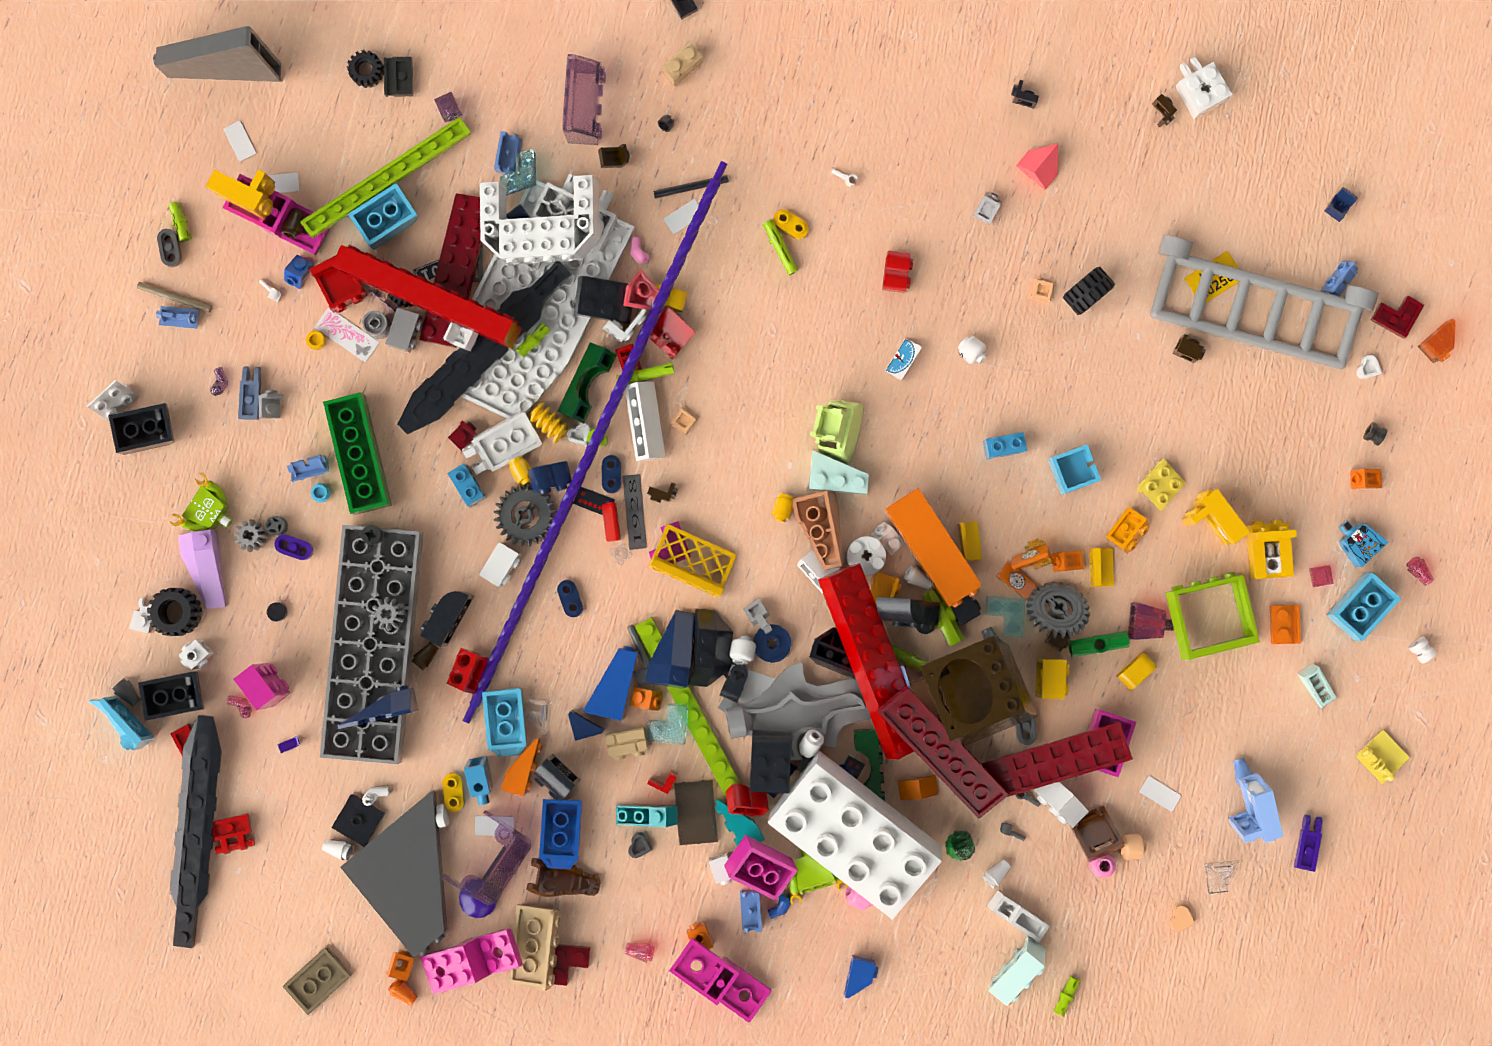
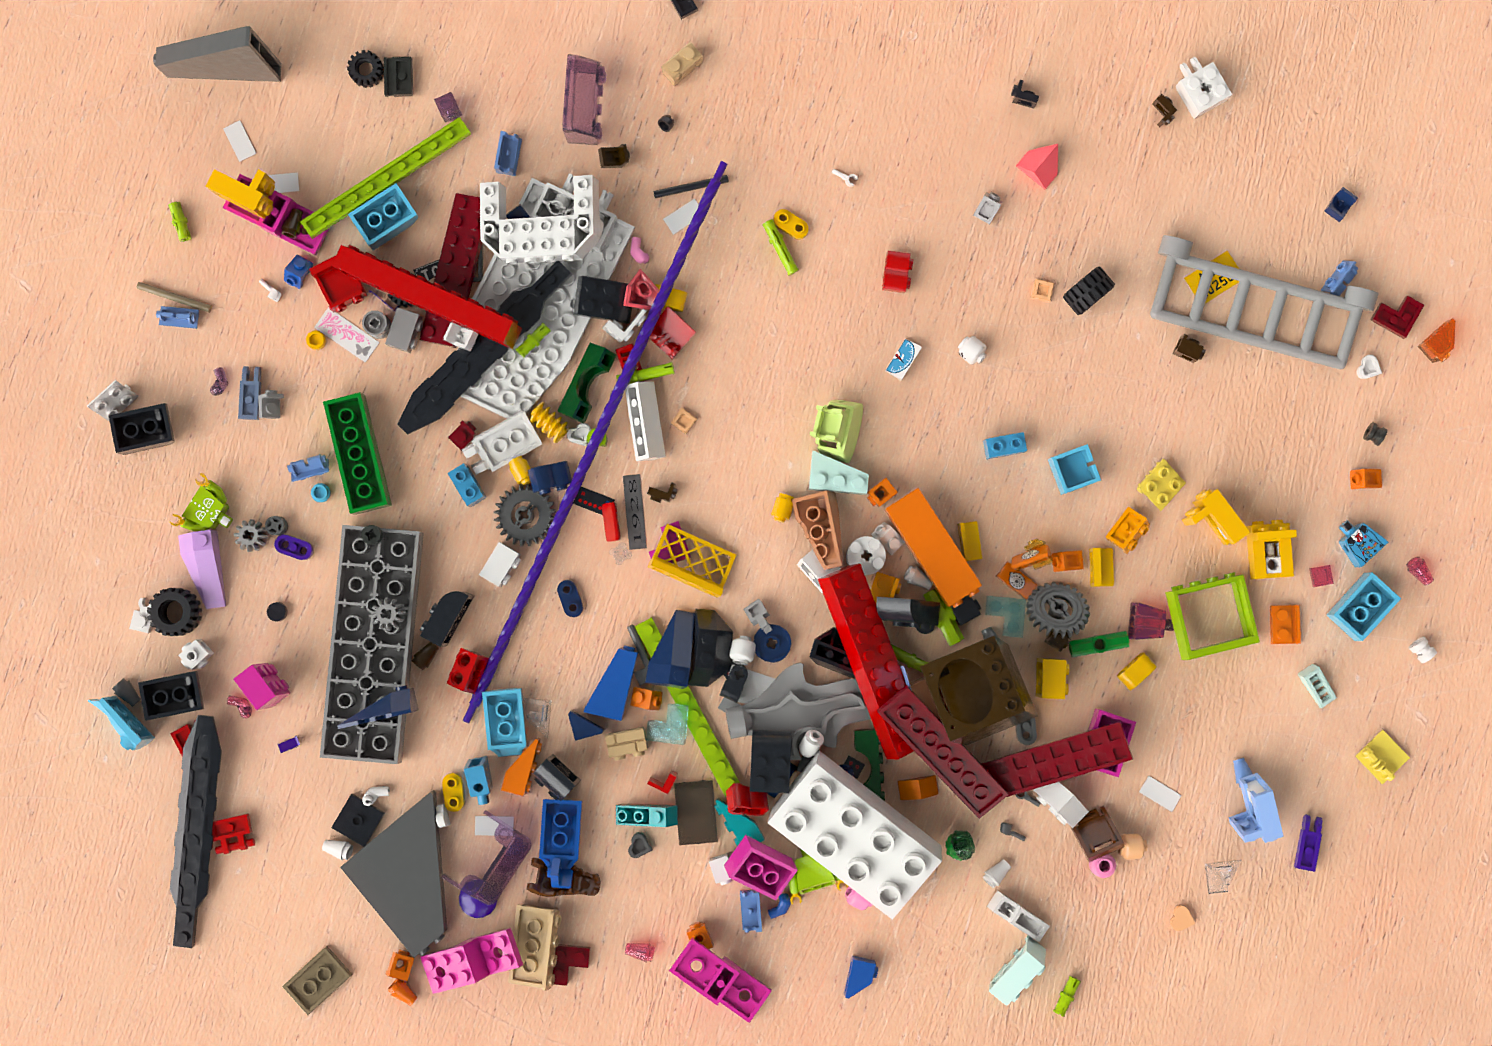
(170, 248): dark grey plate -> none
(525, 173): clear light blue plate -> none
(559, 877): none -> blue bracket
(611, 474): dark blue plate -> none
(884, 486): none -> orange brick

